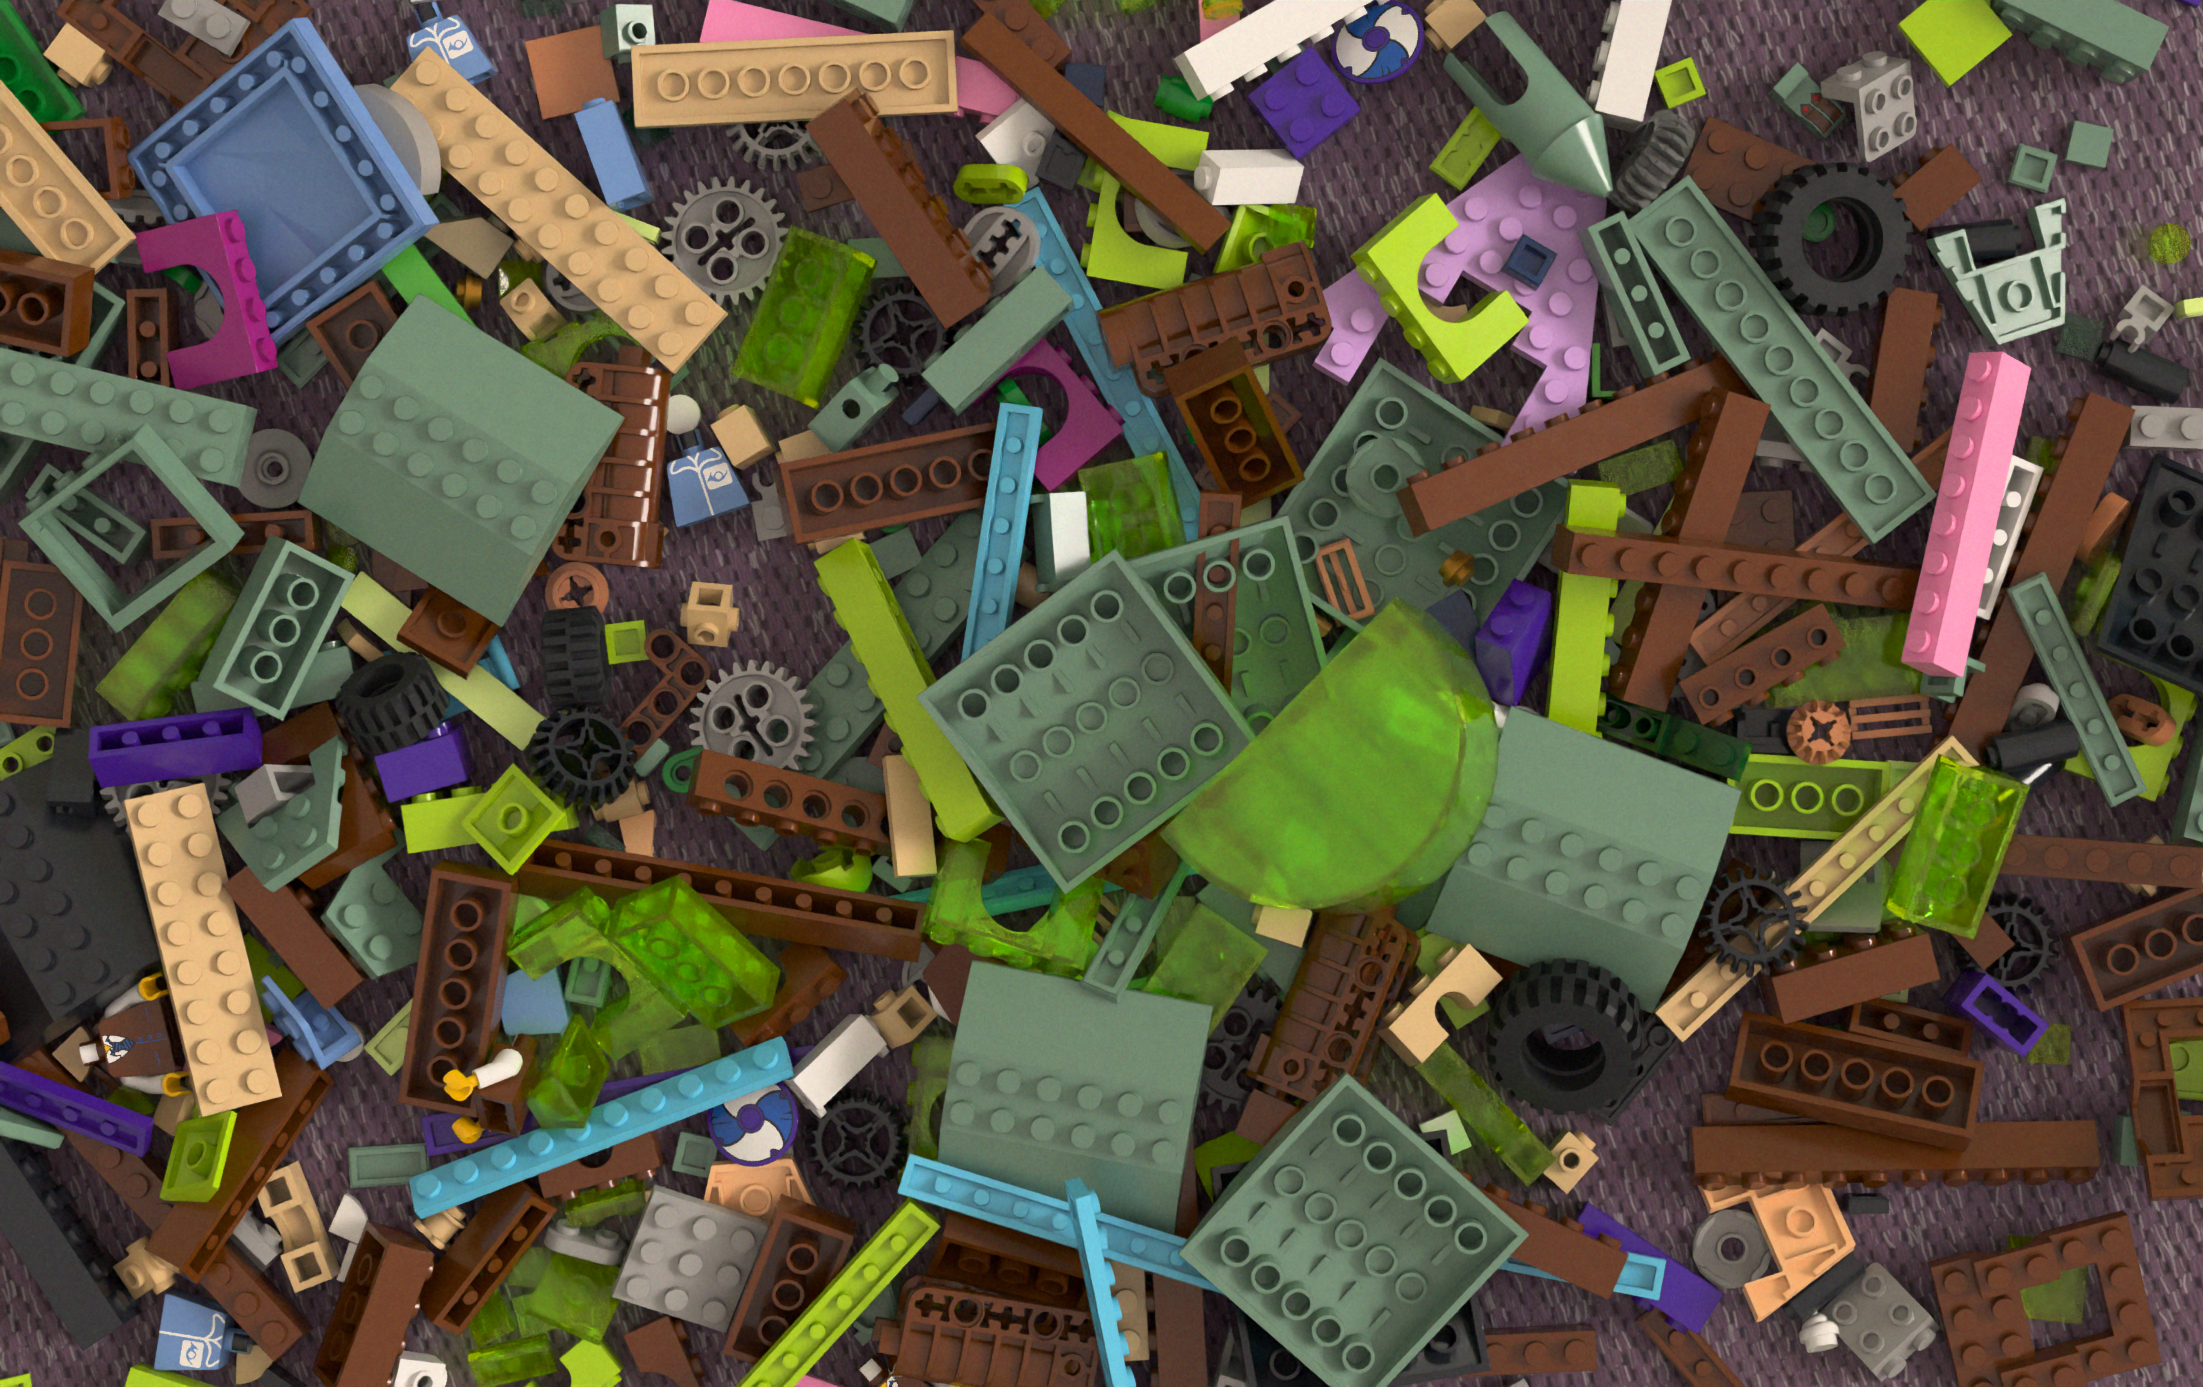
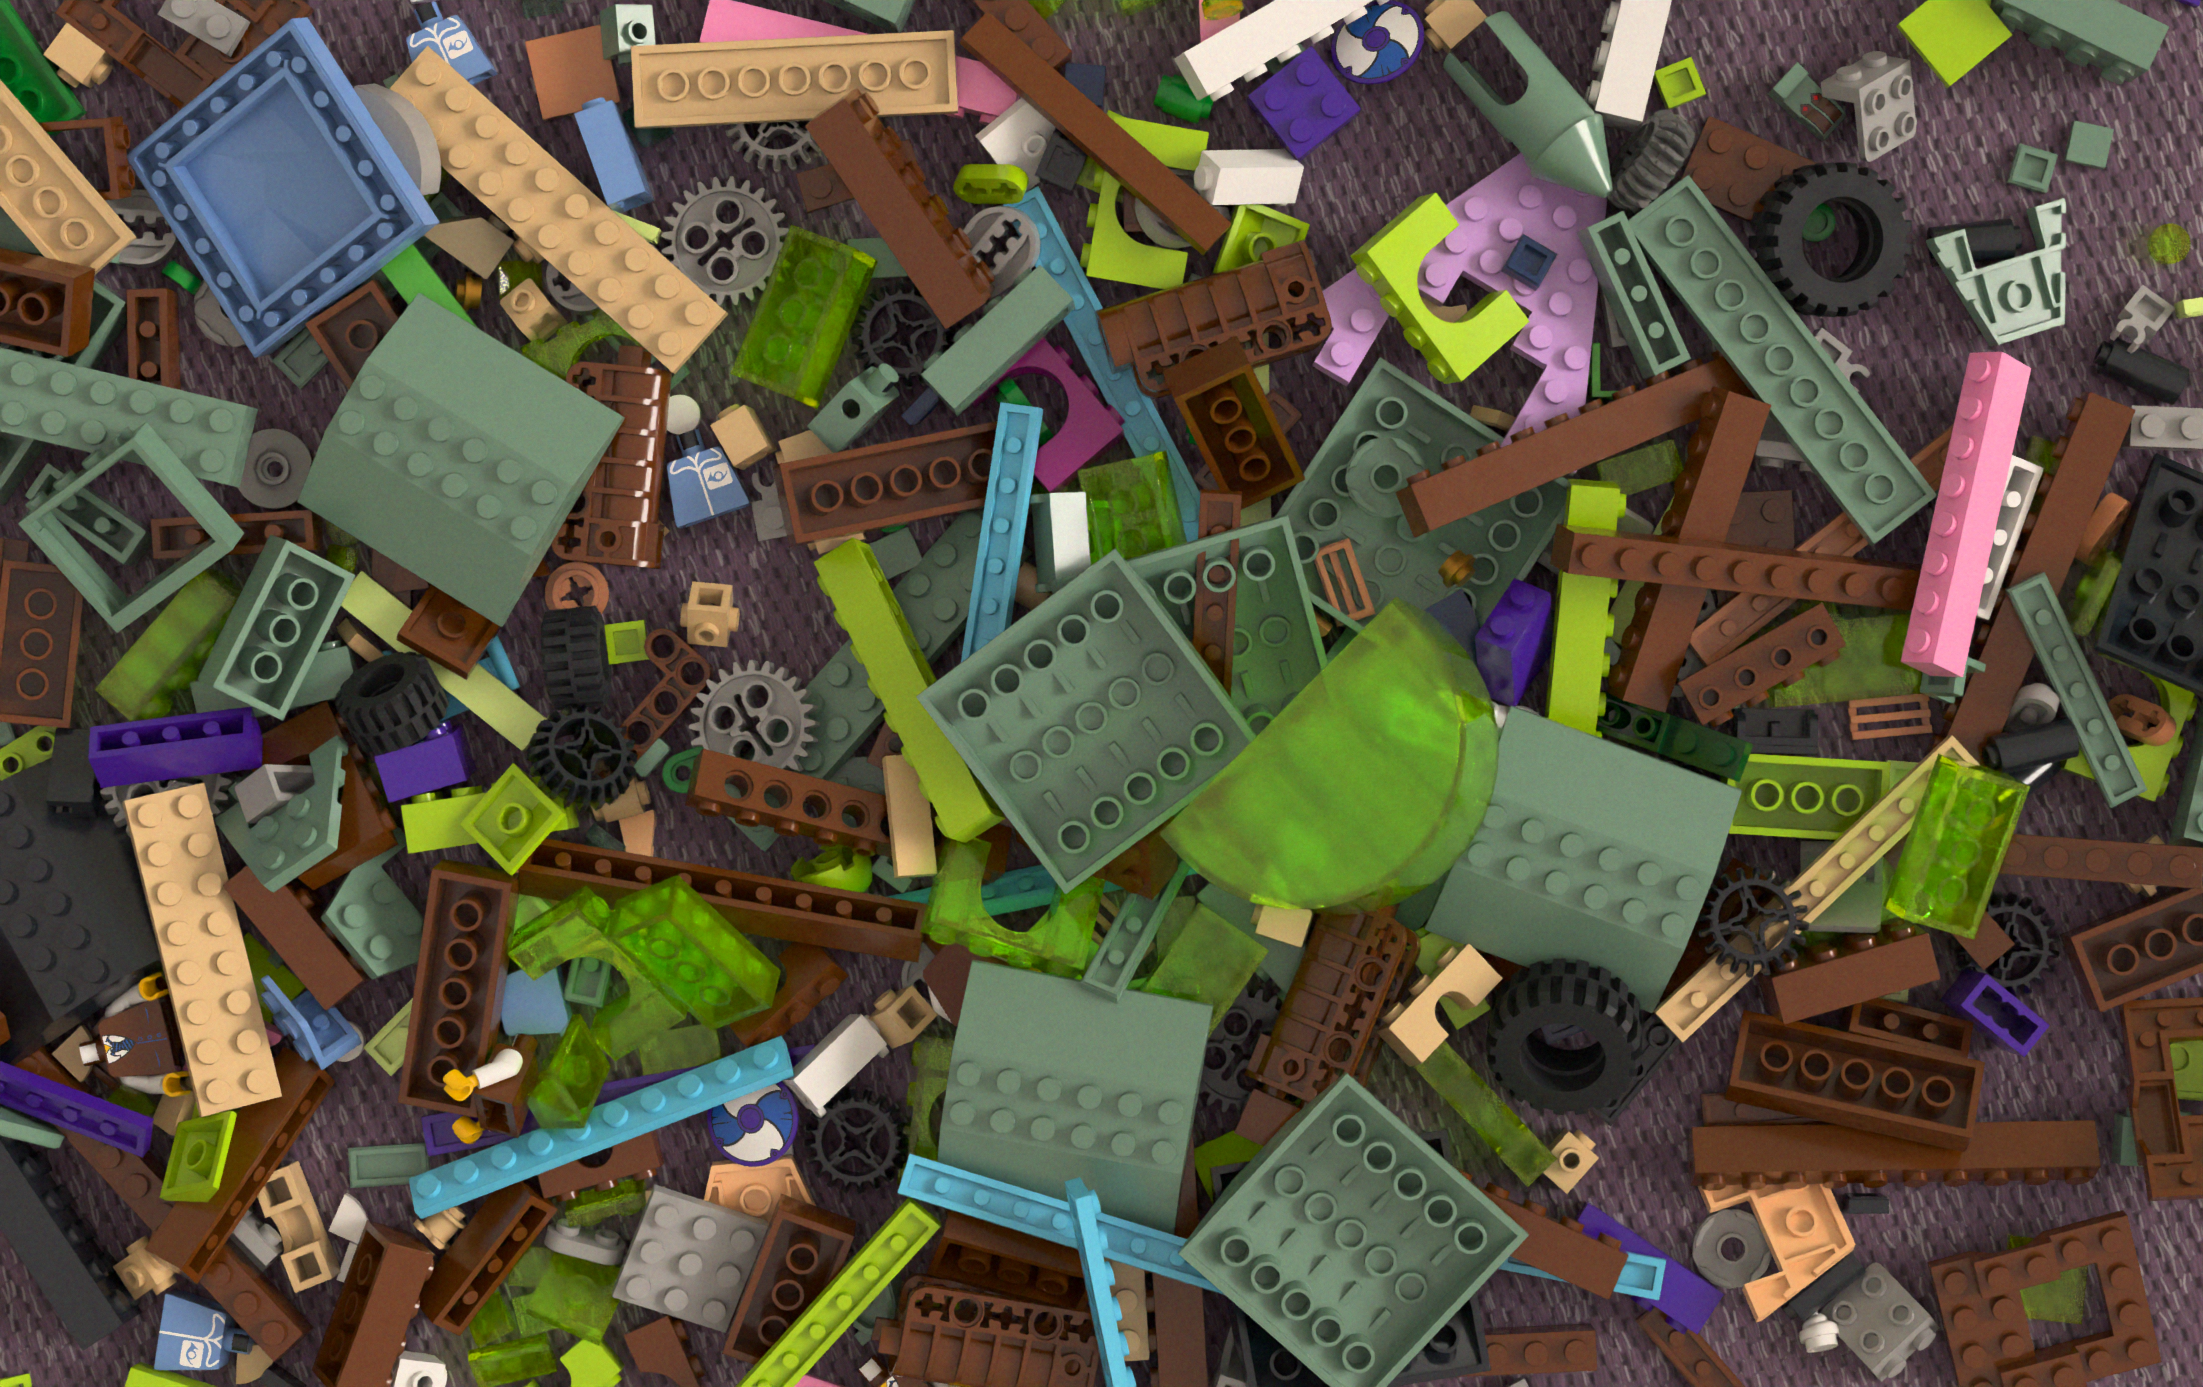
(220, 249): magenta arch -> none
(694, 1154): sand green tile -> none
(1291, 224): clear neon green slope -> none
(1456, 1133): tile -> none
(1465, 150): lime plate -> none
(1800, 730): nougat gear -> none
(1900, 363): reddish brown brick -> none
(1934, 186): reddish brown brick -> none
(2052, 1046): clear neon green tile -> none
(2079, 337): clear green tile -> none

